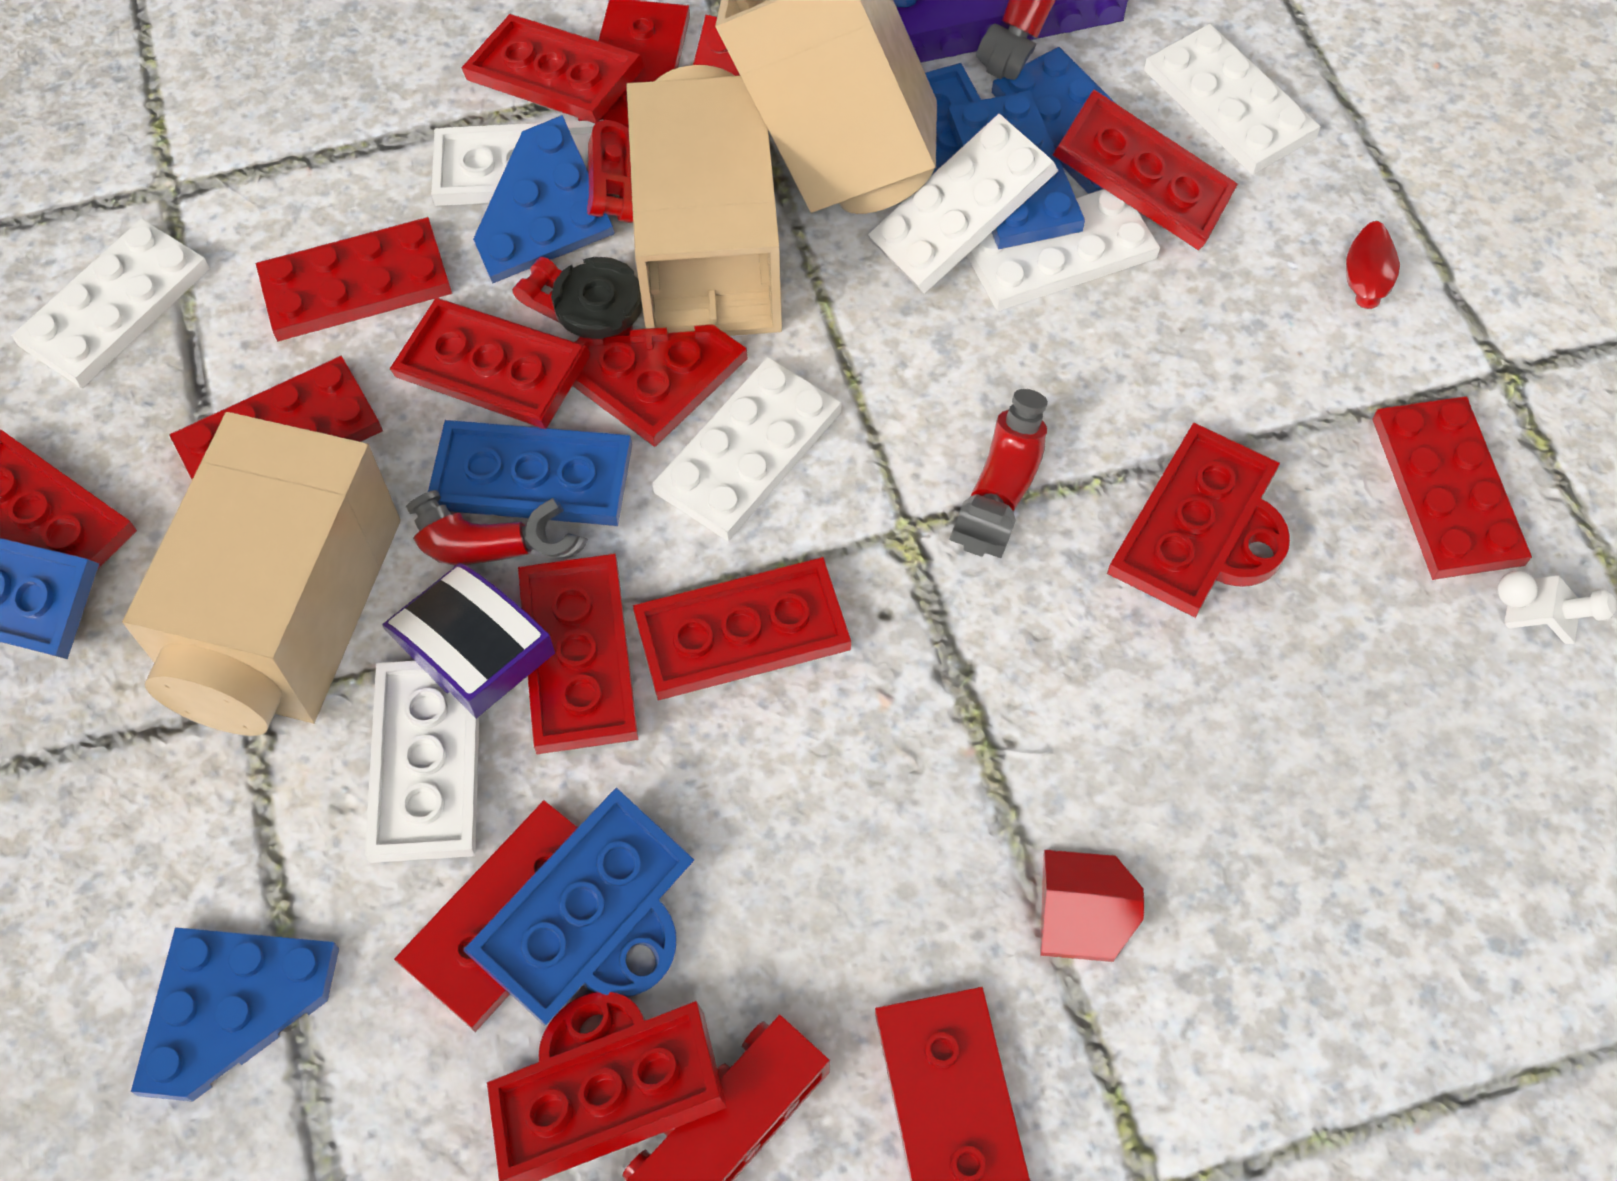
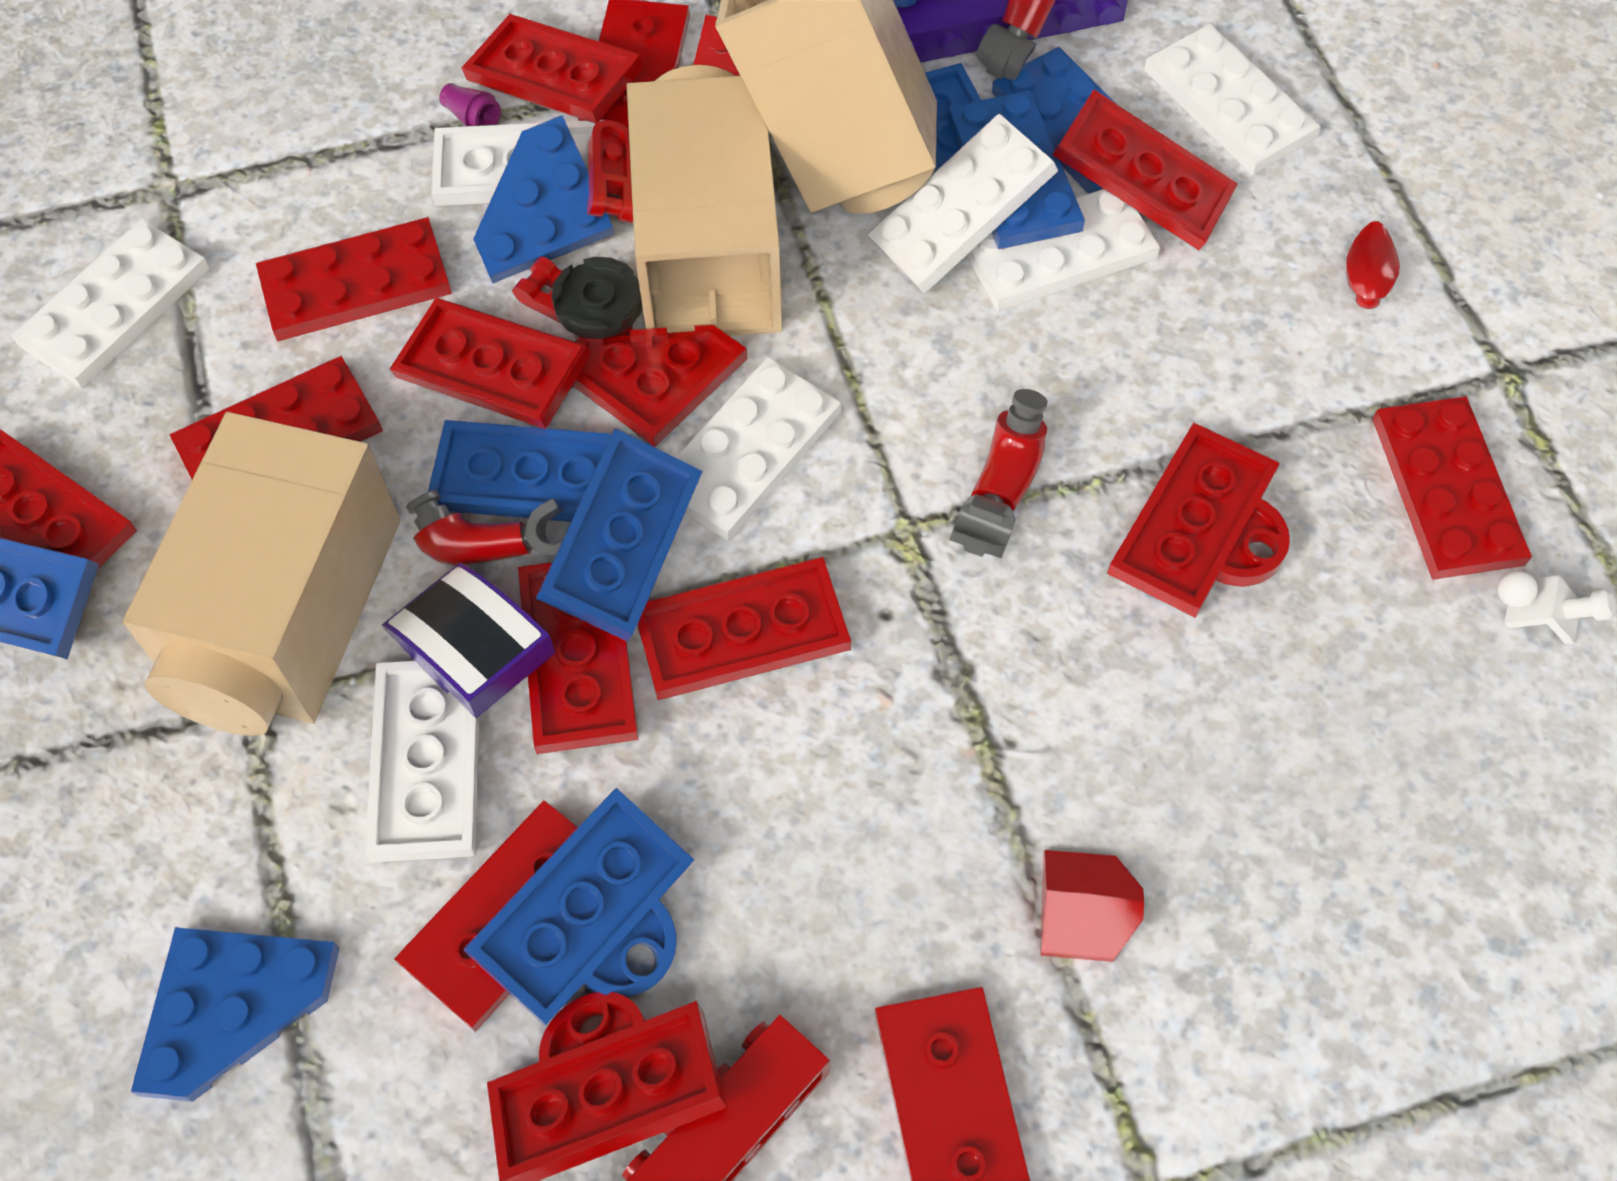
(470, 105): none -> magenta cone
(620, 535): none -> blue plate

